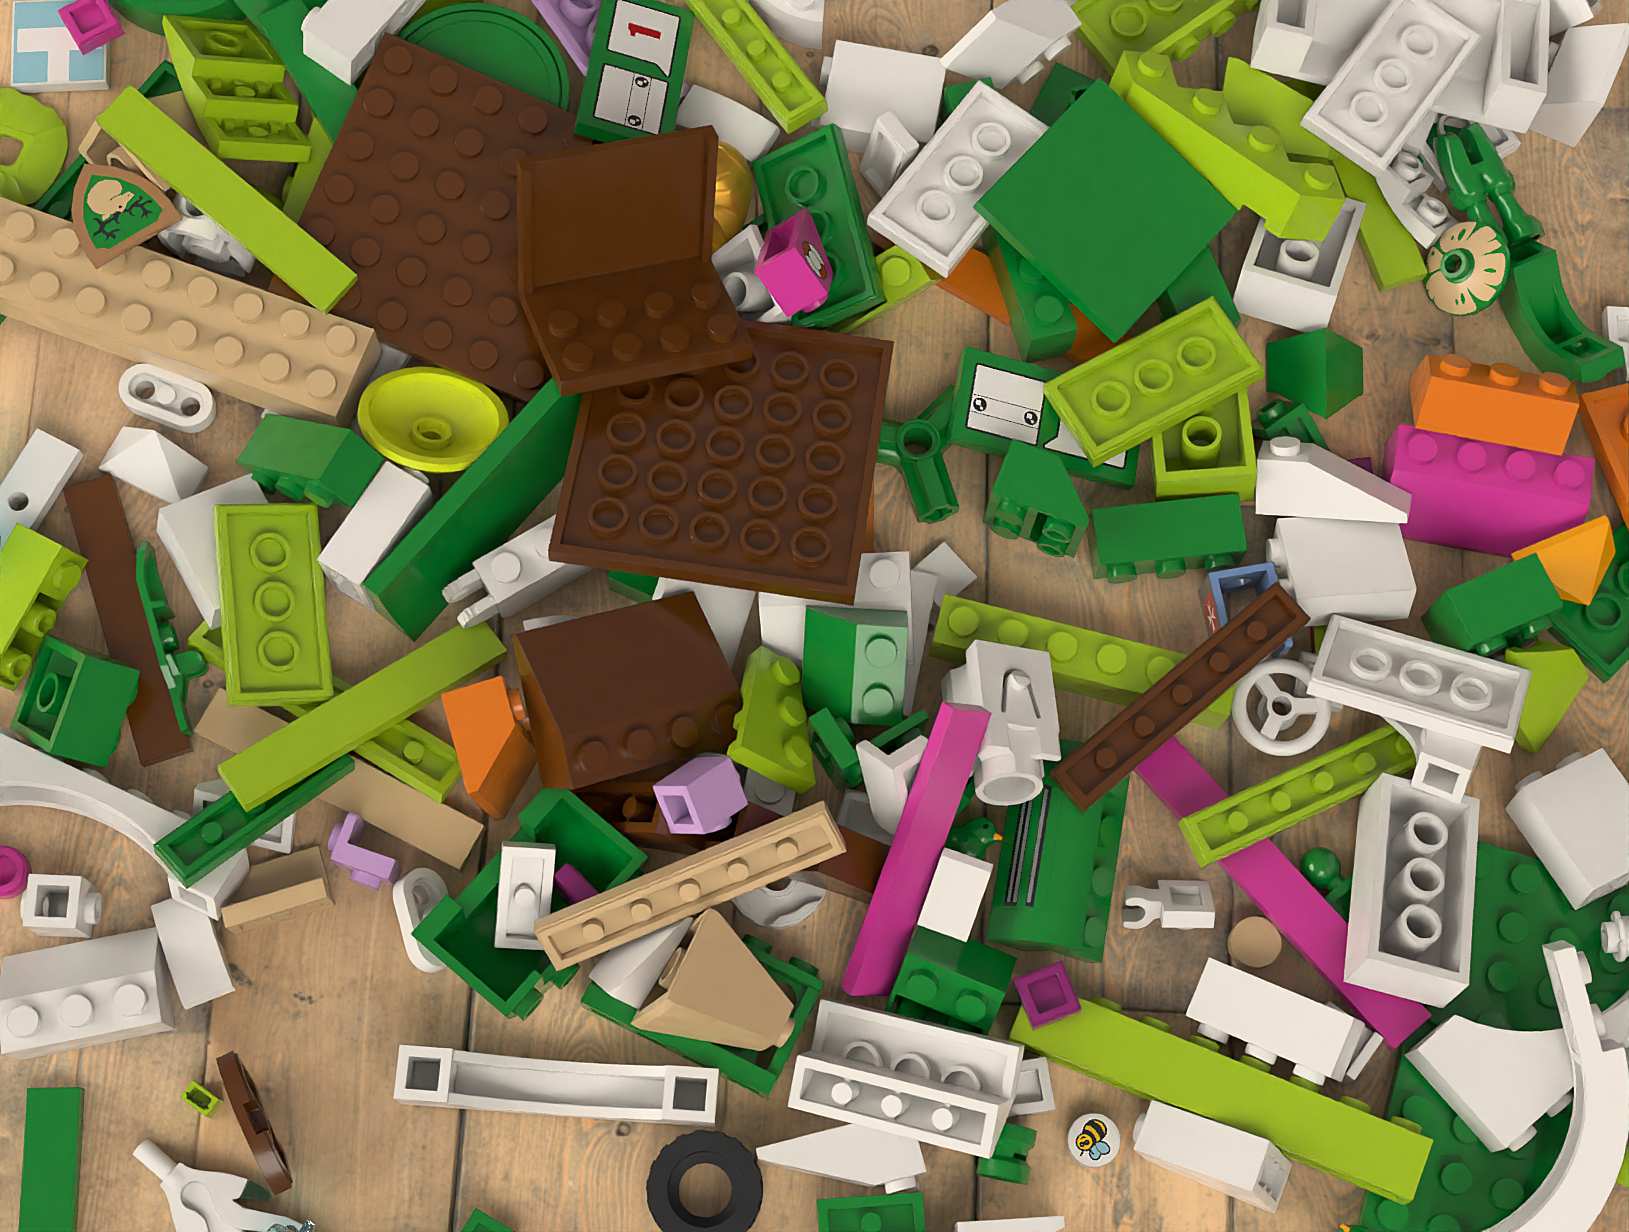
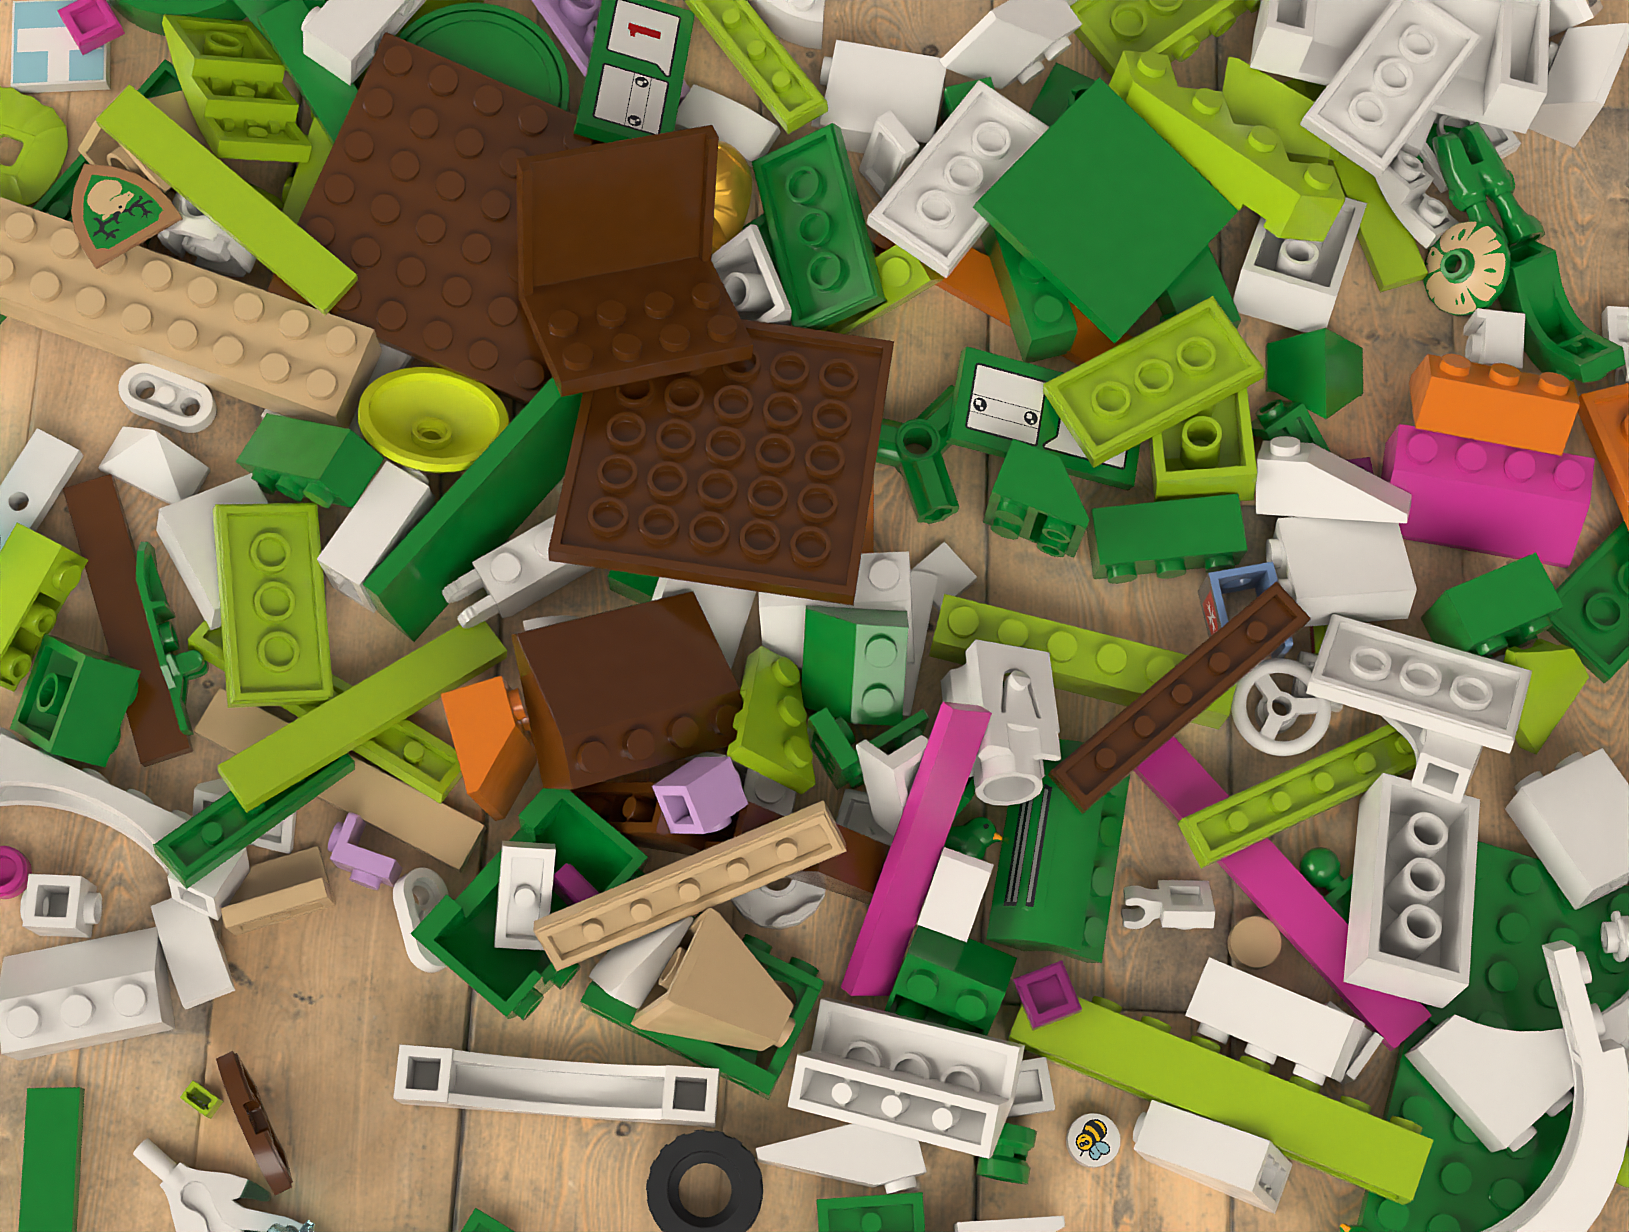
(795, 265): dark pink slope -> none
(1495, 337): none -> white brick
(1576, 559): light orange slope -> none

